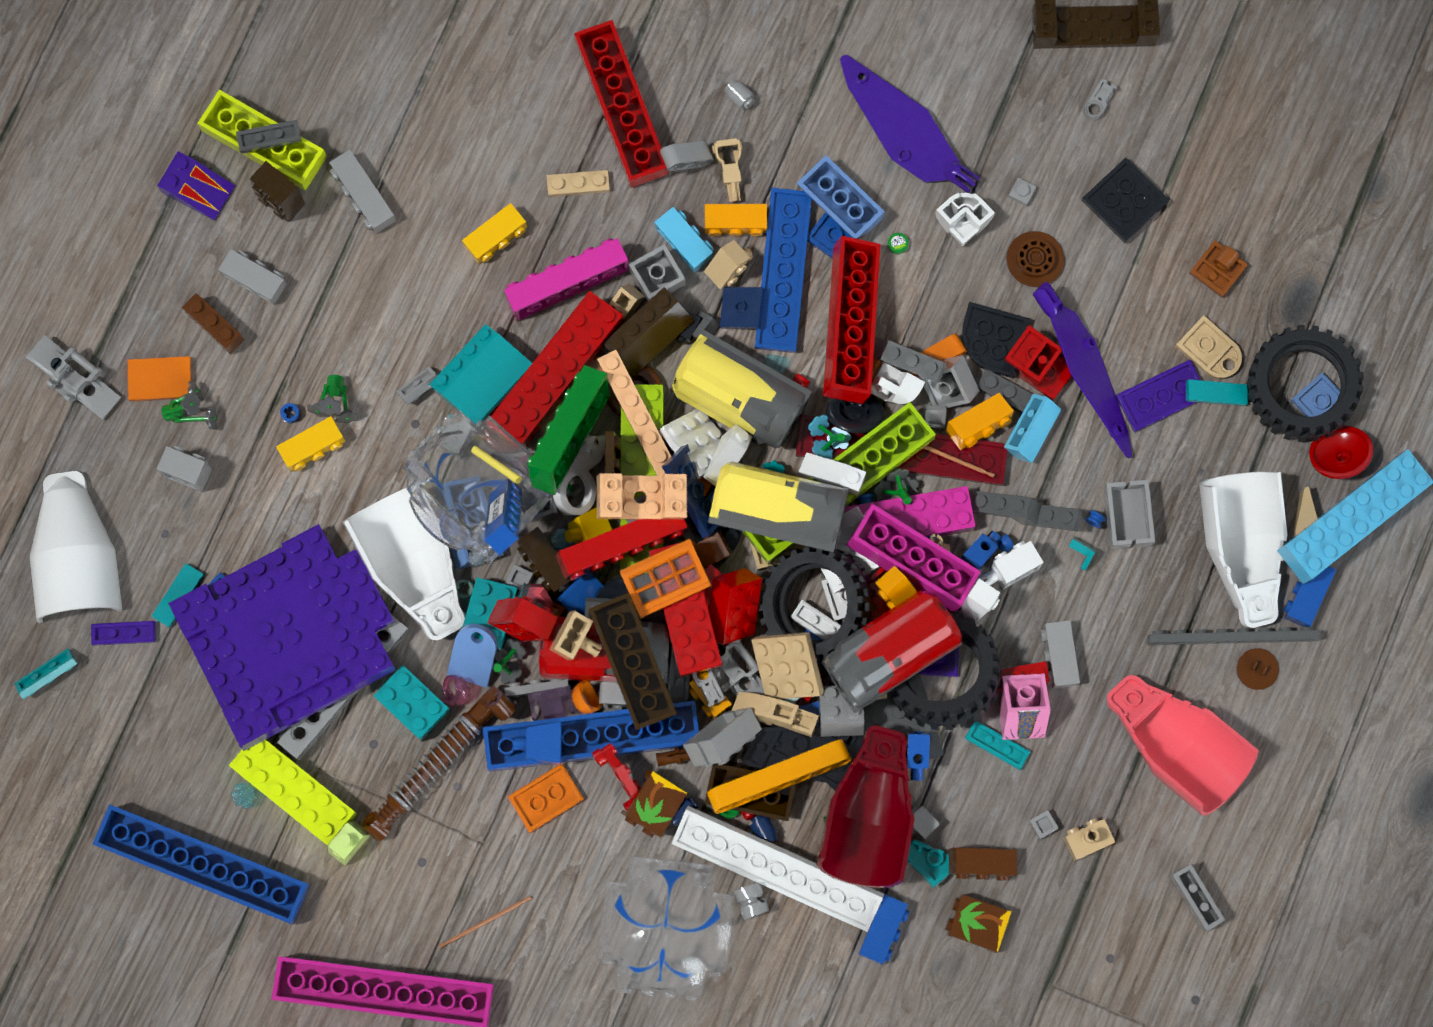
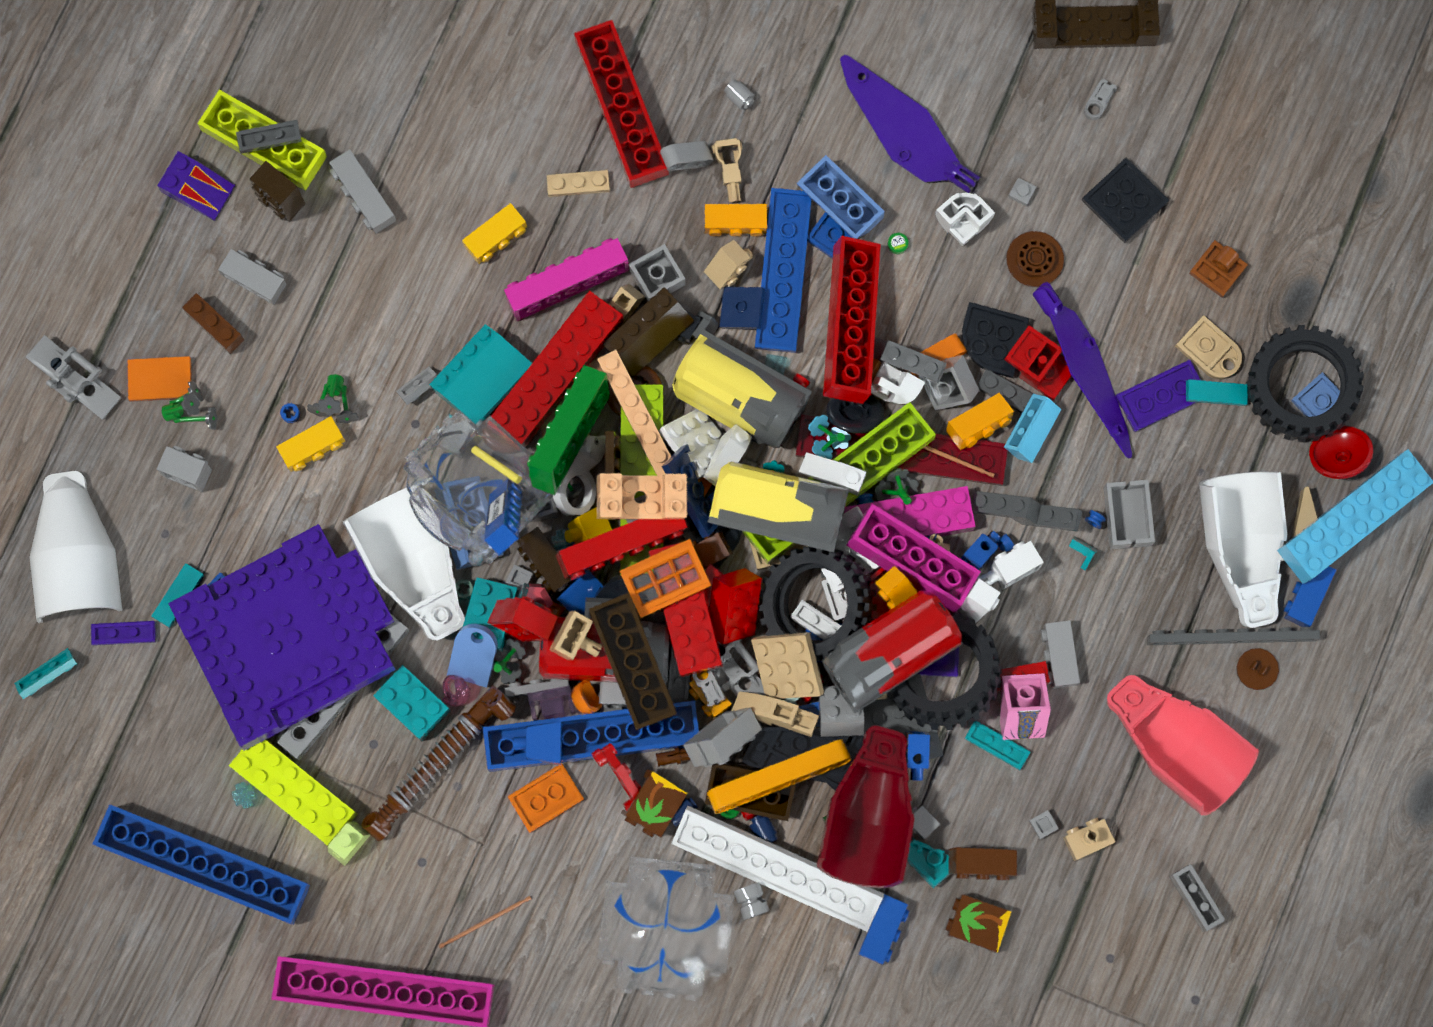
(684, 239): medium azure brick -> none
(935, 416): light grey plate -> none

